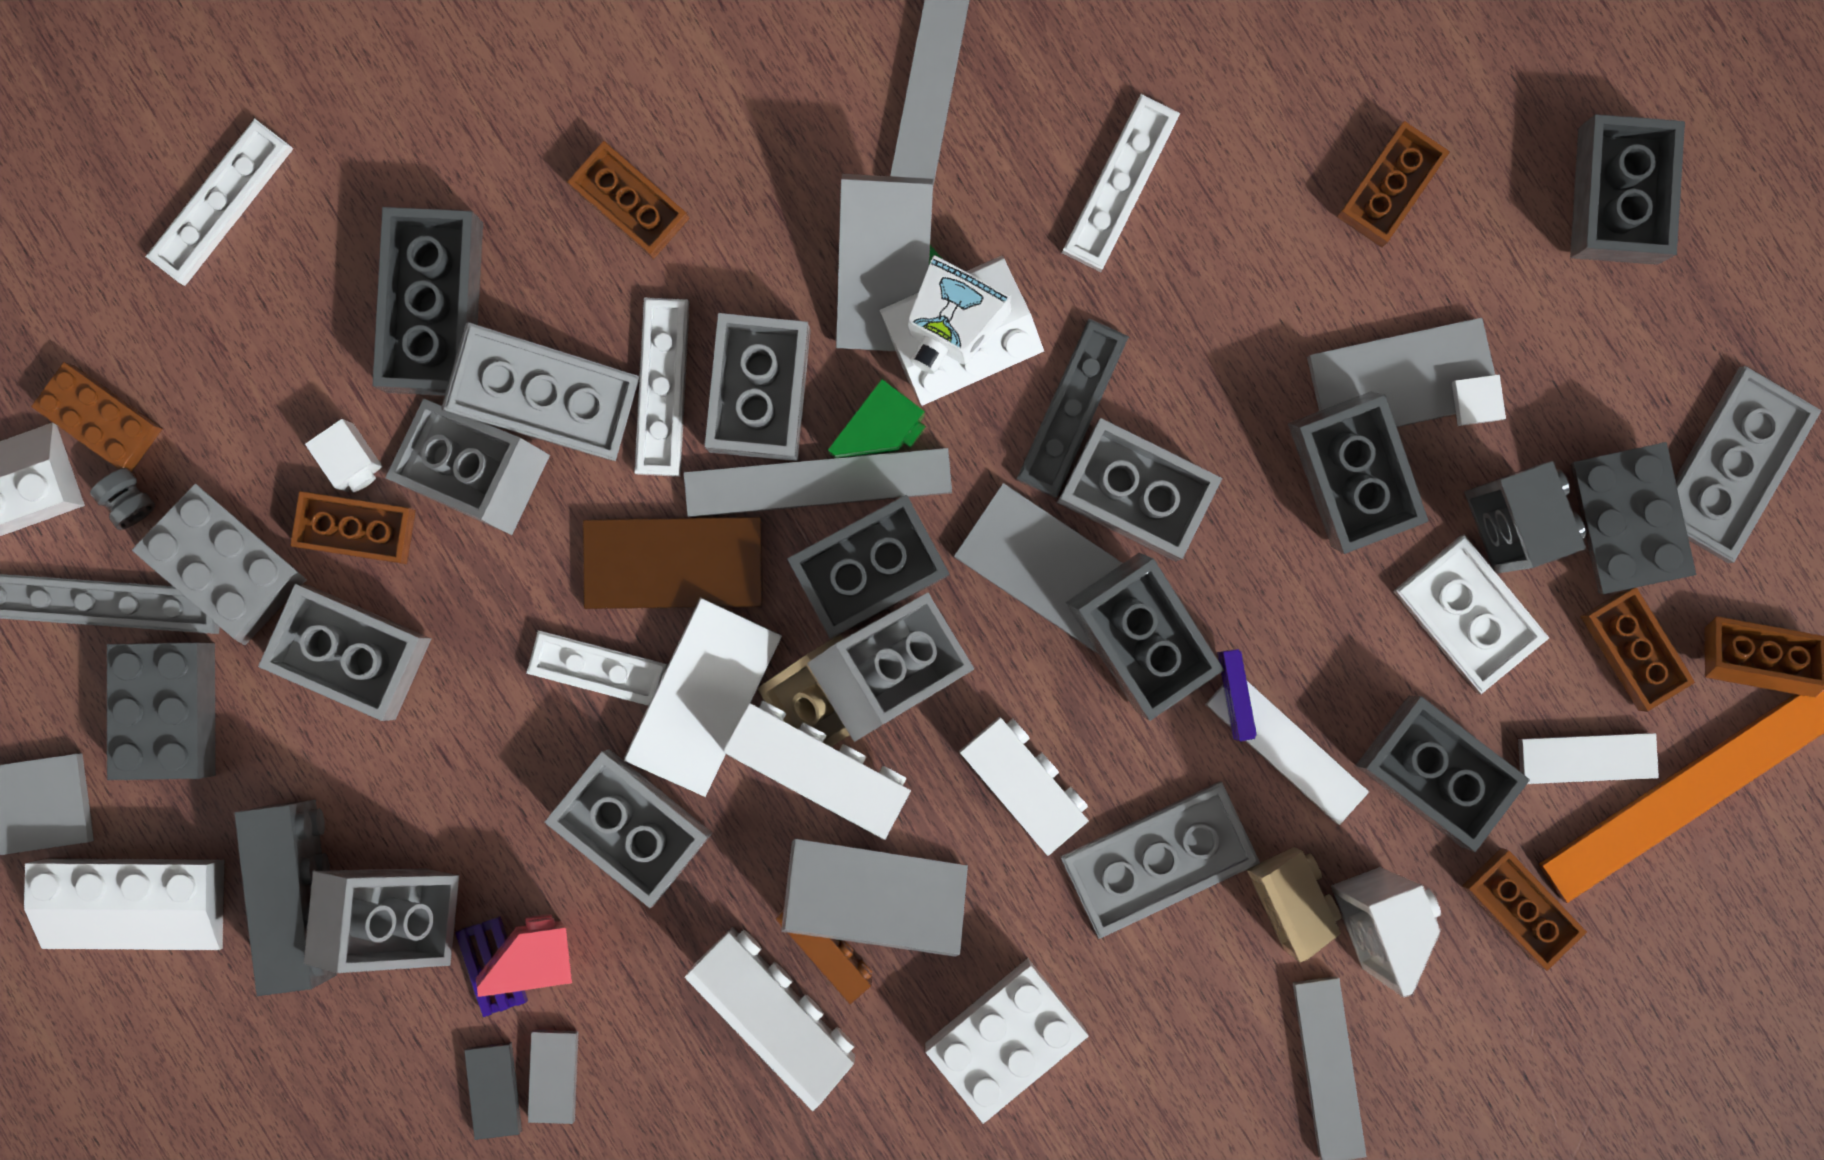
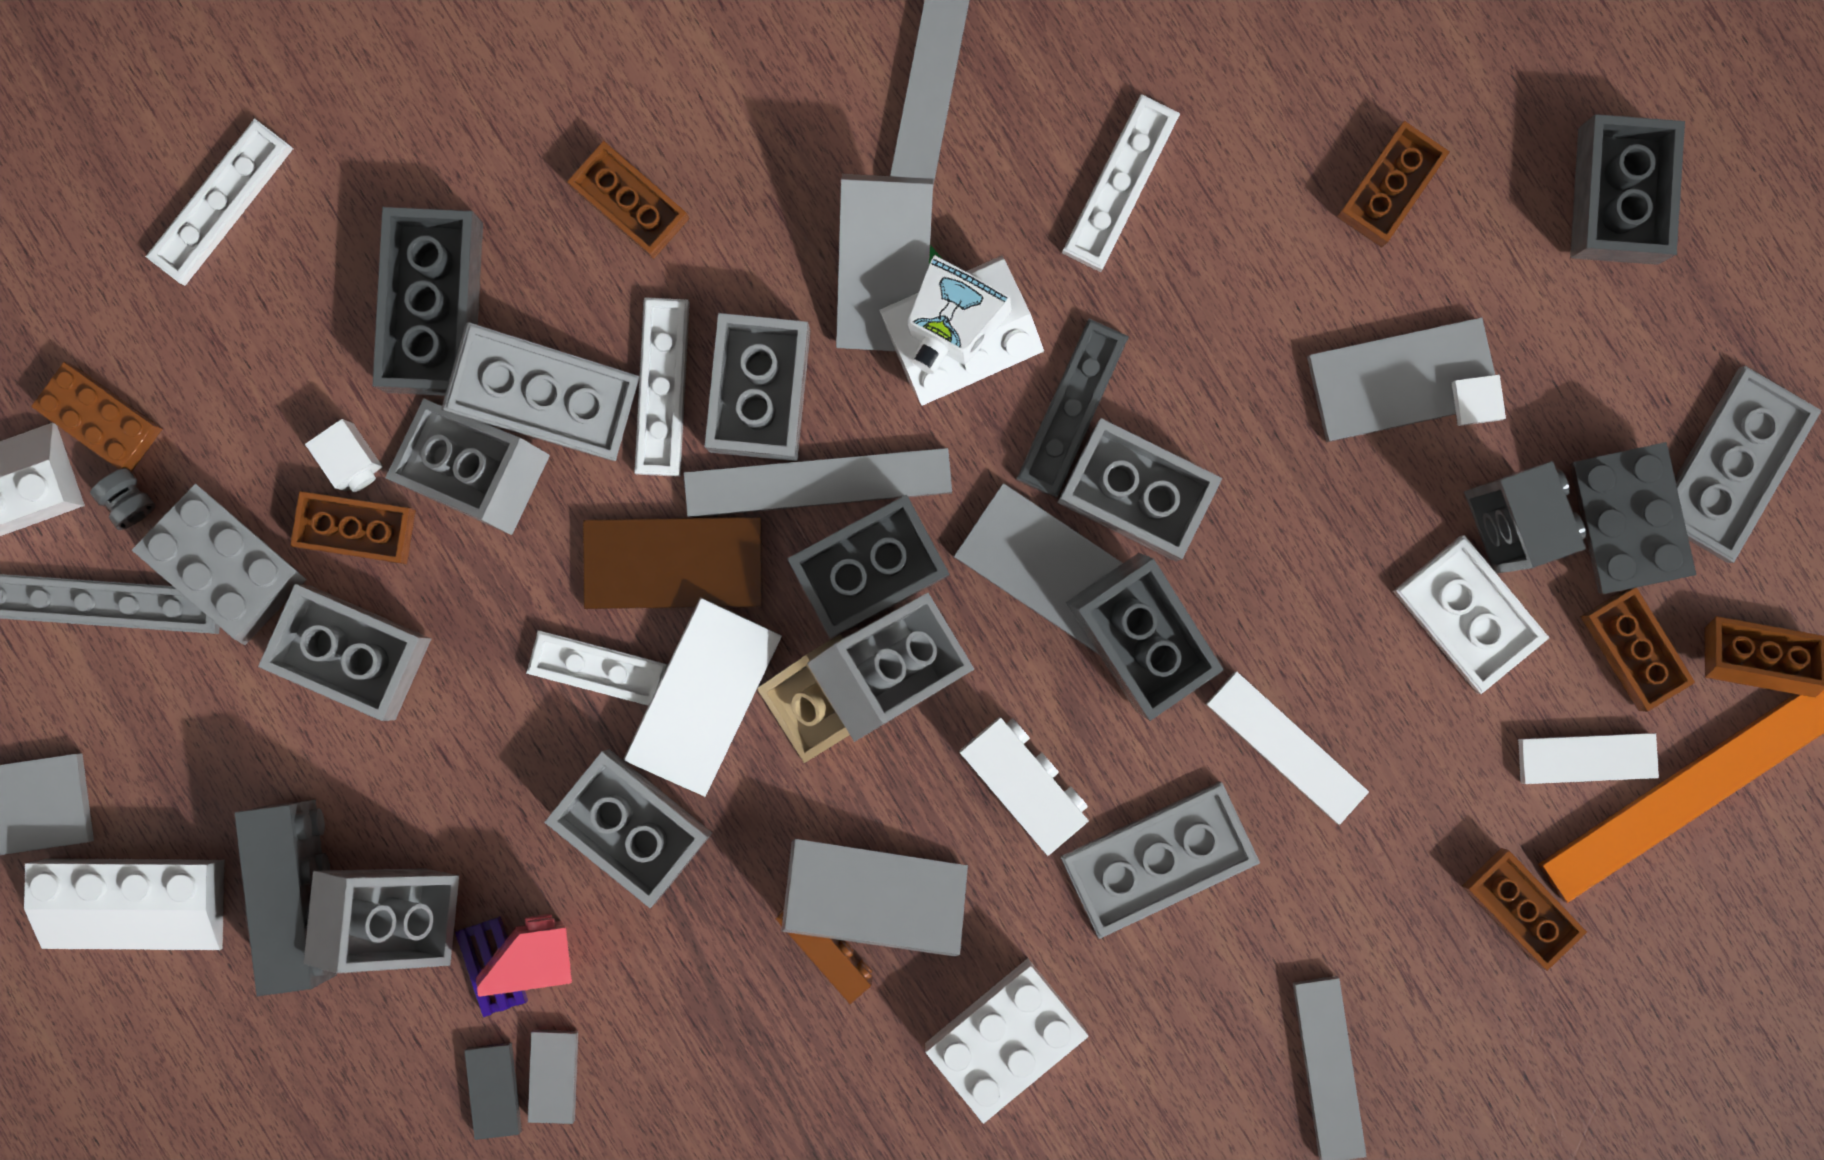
(161, 711): dark grey brick -> none
(772, 1016): white slope -> none
(817, 770): white slope -> none
(880, 425): green slope -> none
(1237, 695): dark purple tile -> none
(1295, 902): tan slope -> none
(1358, 472): dark grey brick -> none
(1389, 925): white slope -> none
(1442, 772): dark grey brick -> none

